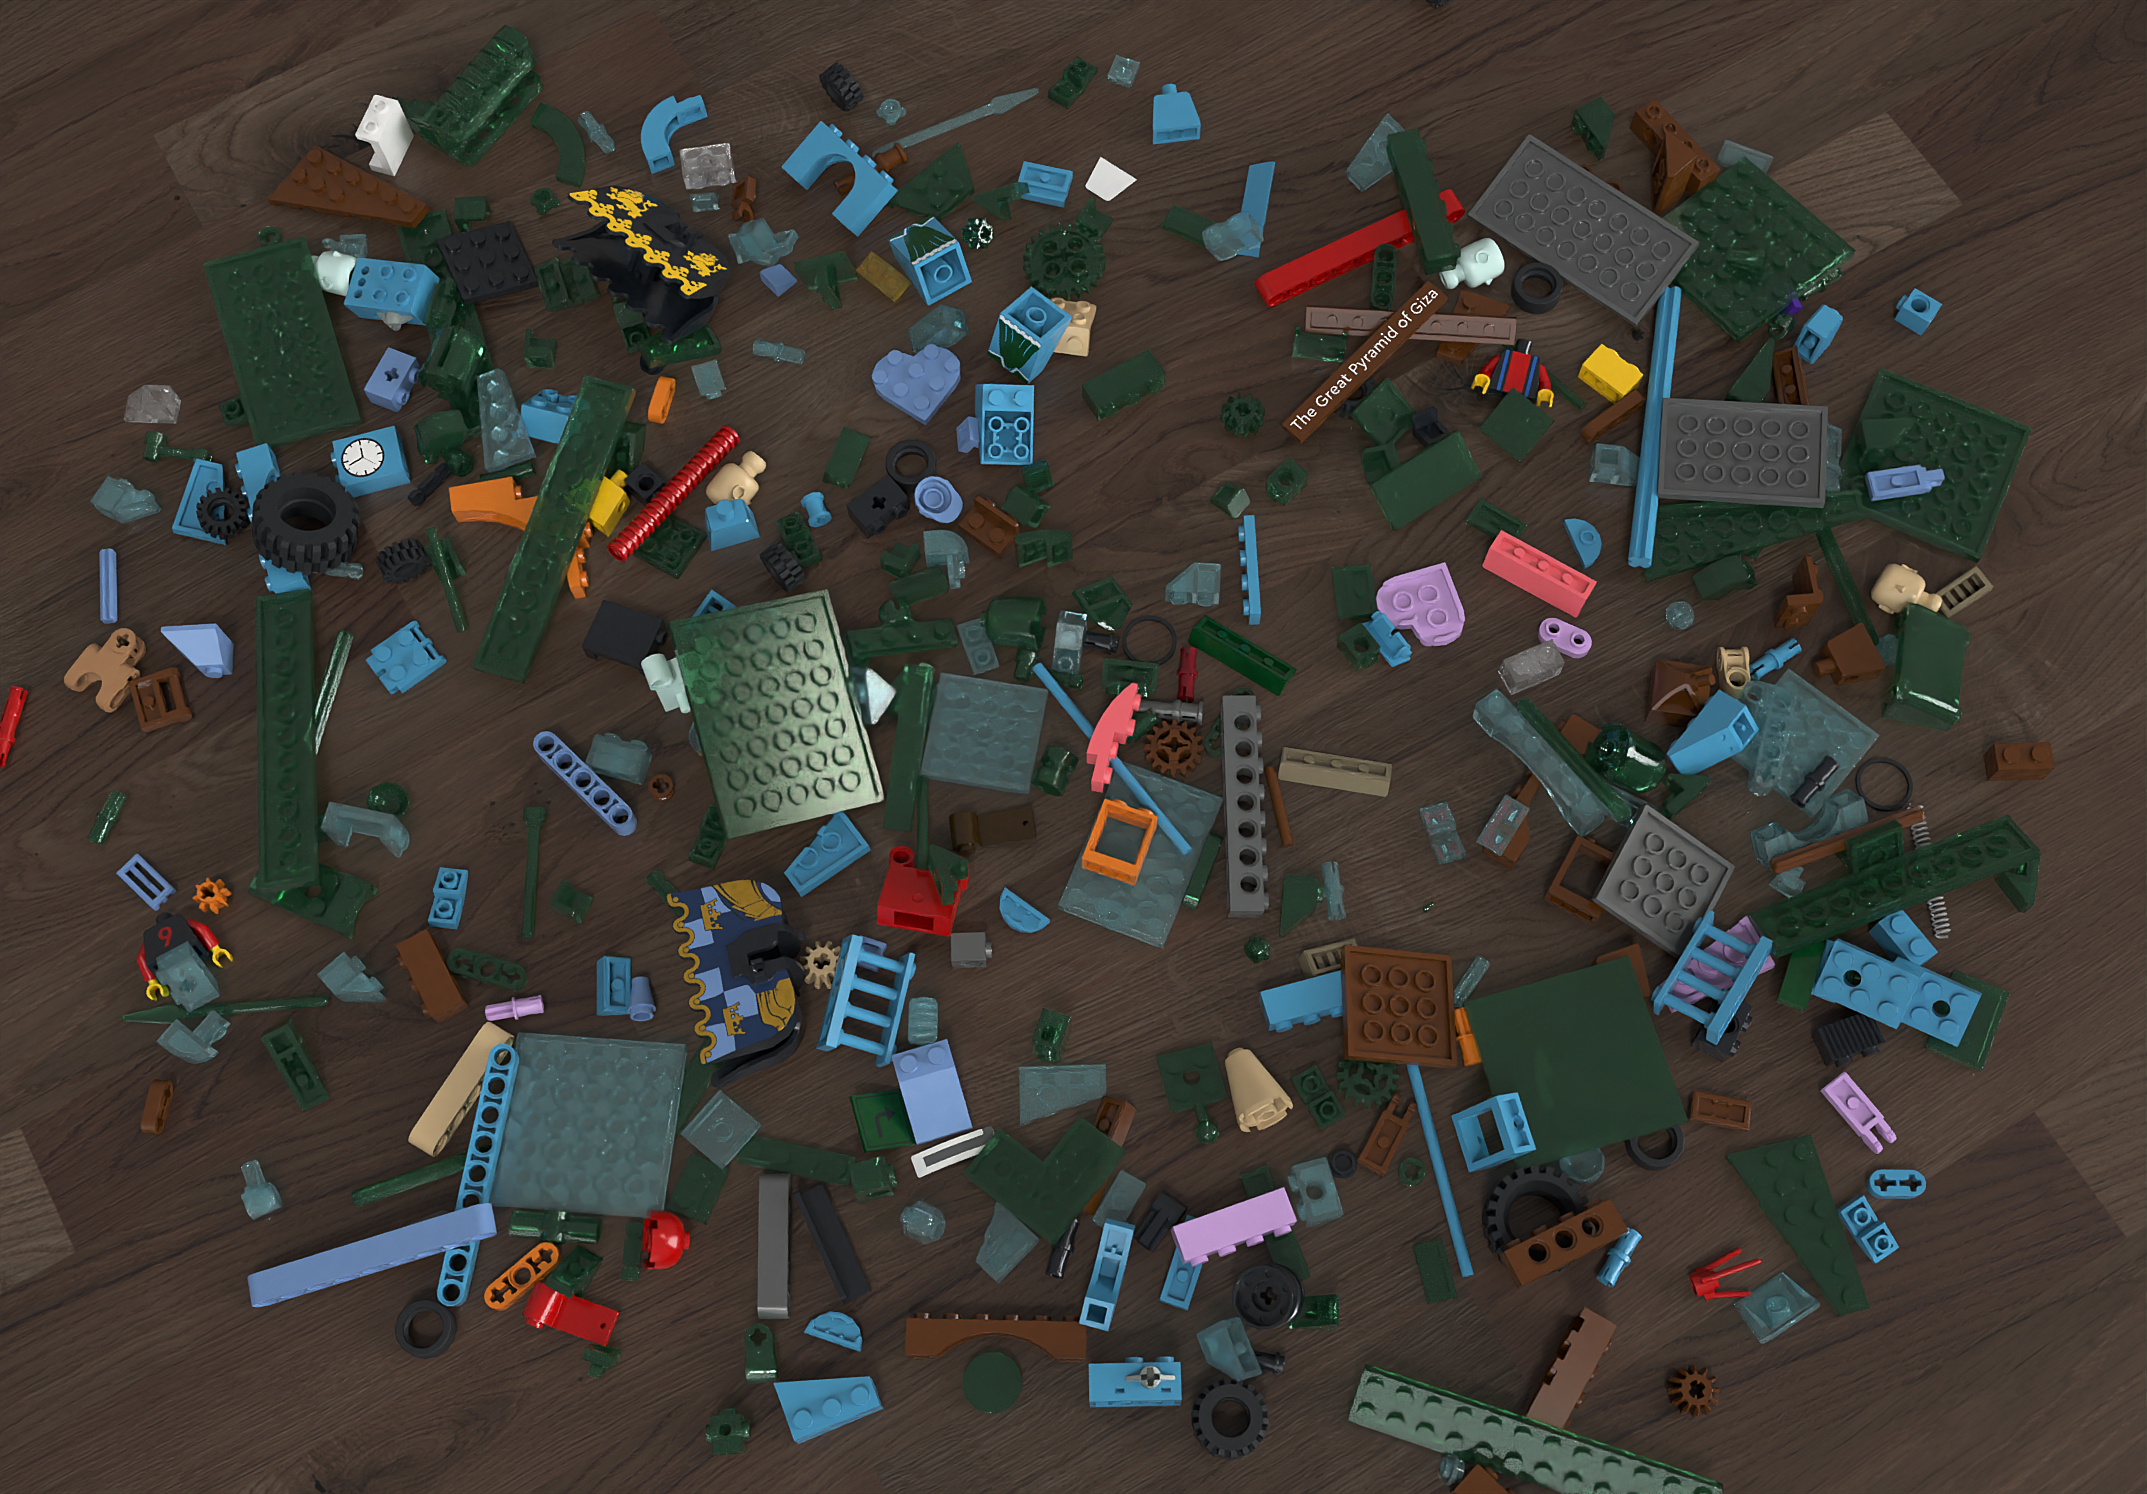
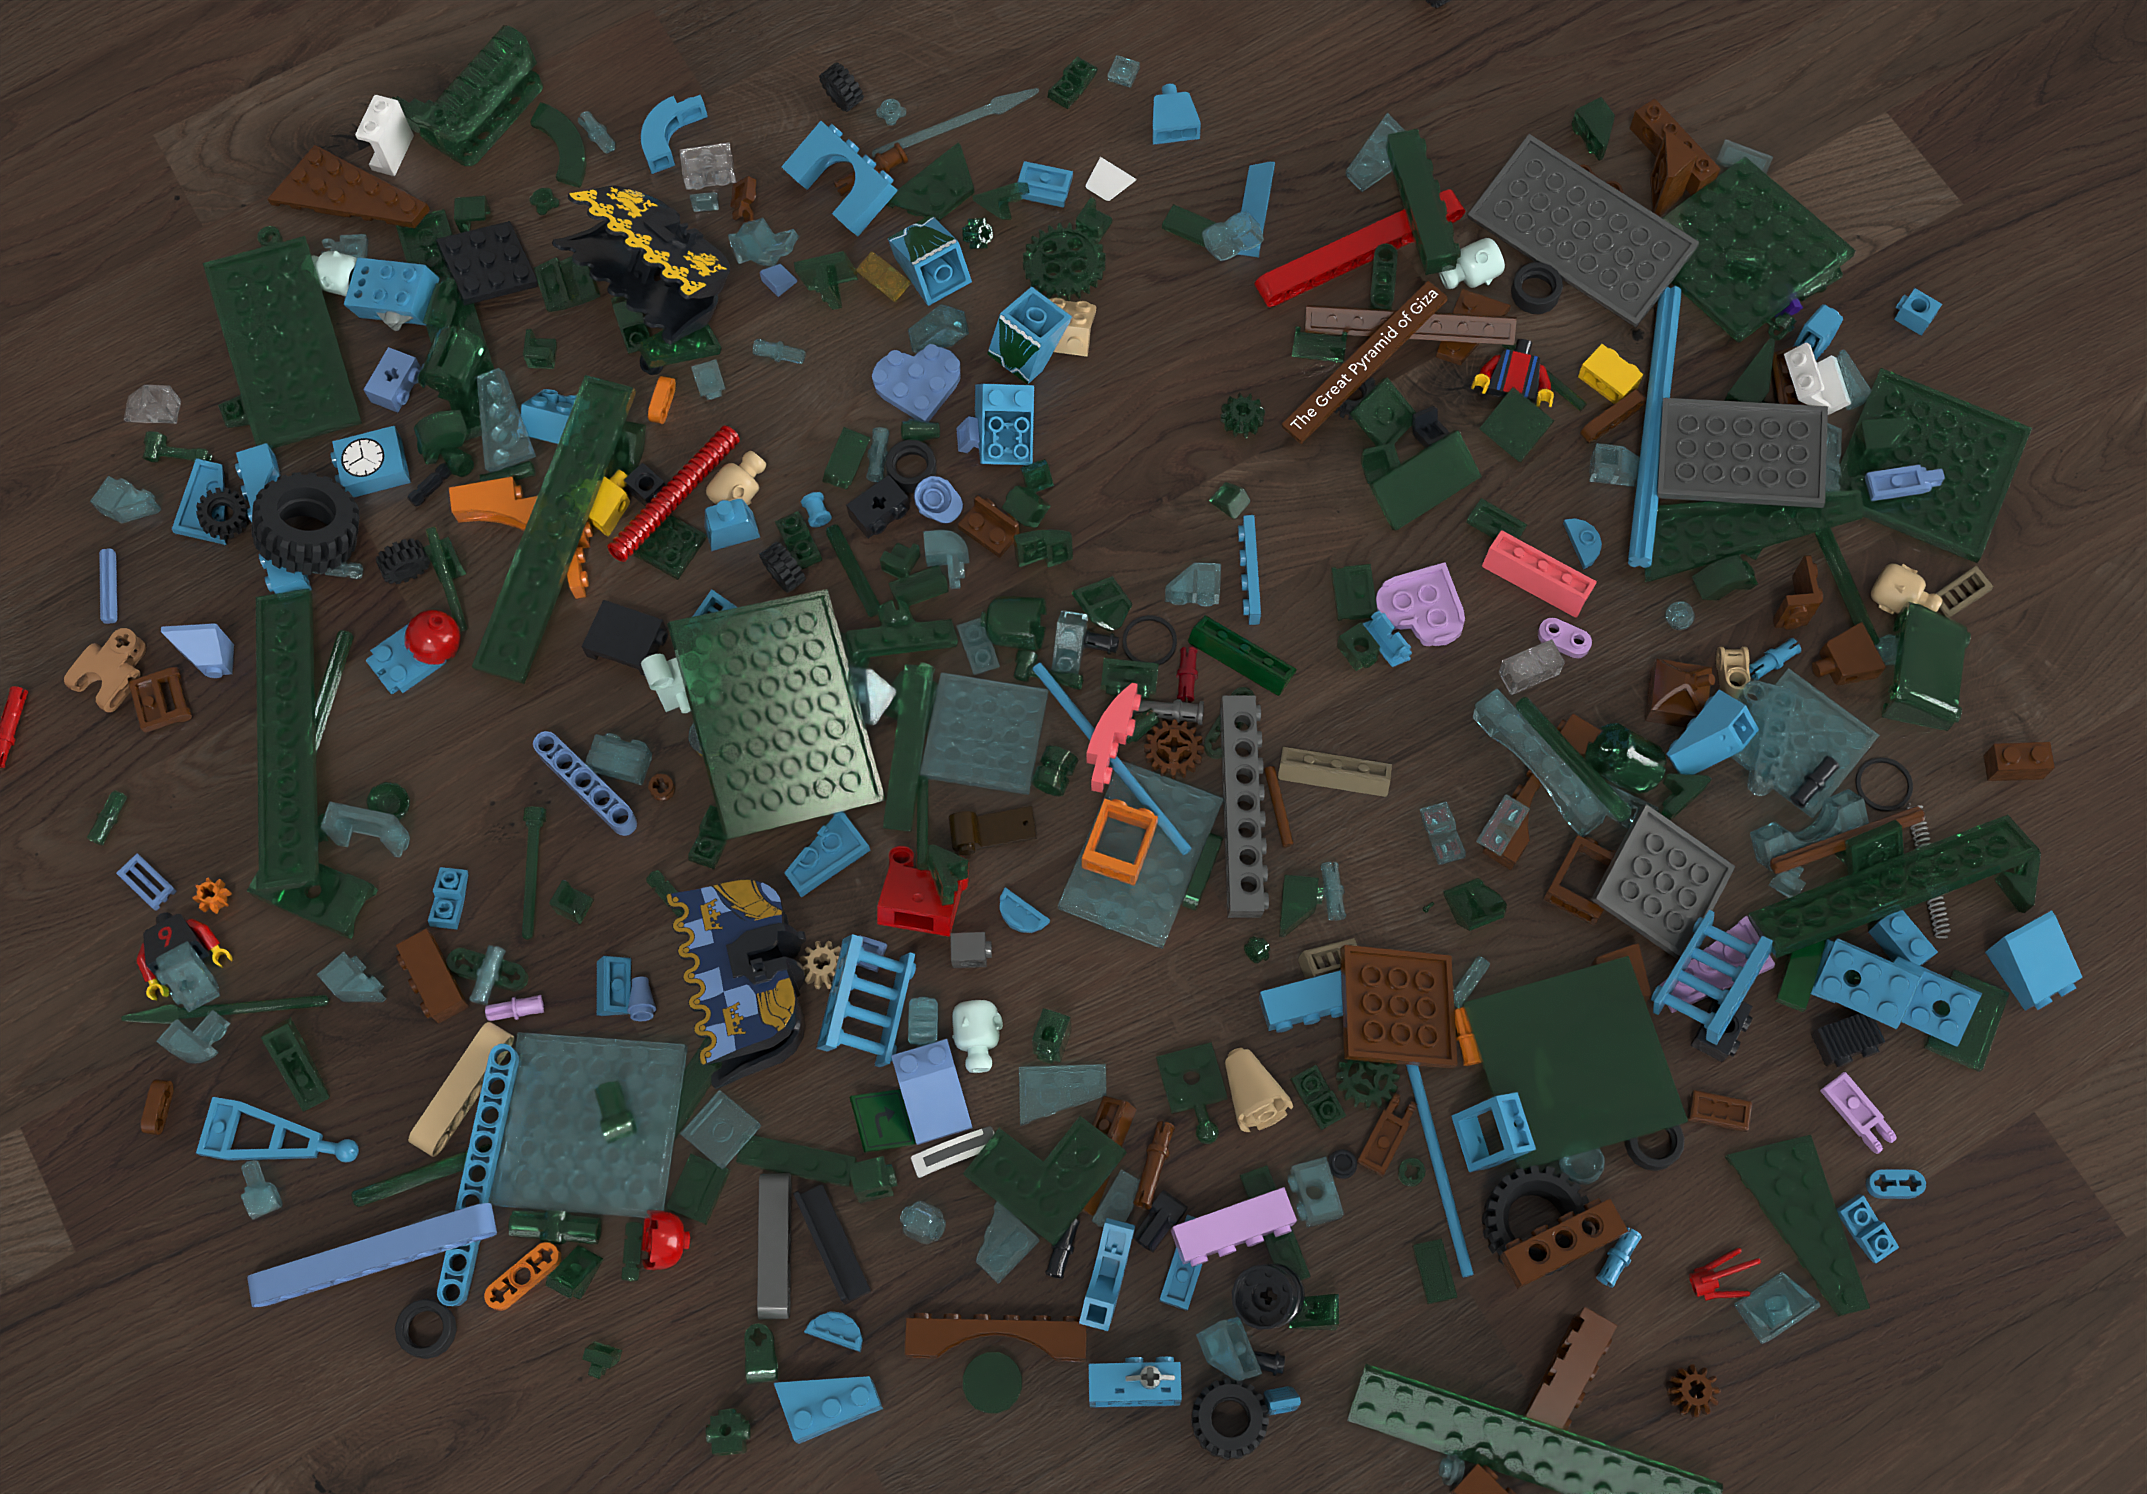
(223, 1122): none -> dark azure plate
(432, 637): none -> red cylinder
(487, 975): none -> clear light blue pin
(569, 1315): red door -> none
(616, 1119): none -> clear green piece
(853, 570): none -> clear green axle
(877, 454): none -> clear light blue pin
(919, 430): none -> clear green cone
(976, 1031): none -> light aqua piece
(1123, 385): clear green brick -> none
(1157, 1153): none -> reddish brown pin
(1281, 1400): none -> dark azure slope
(1289, 472): clear green brick -> none
(1475, 904): none -> clear green slope
(1815, 381): none -> white panel
(1855, 384): none -> clear light blue slope
(2036, 962): none -> dark azure slope

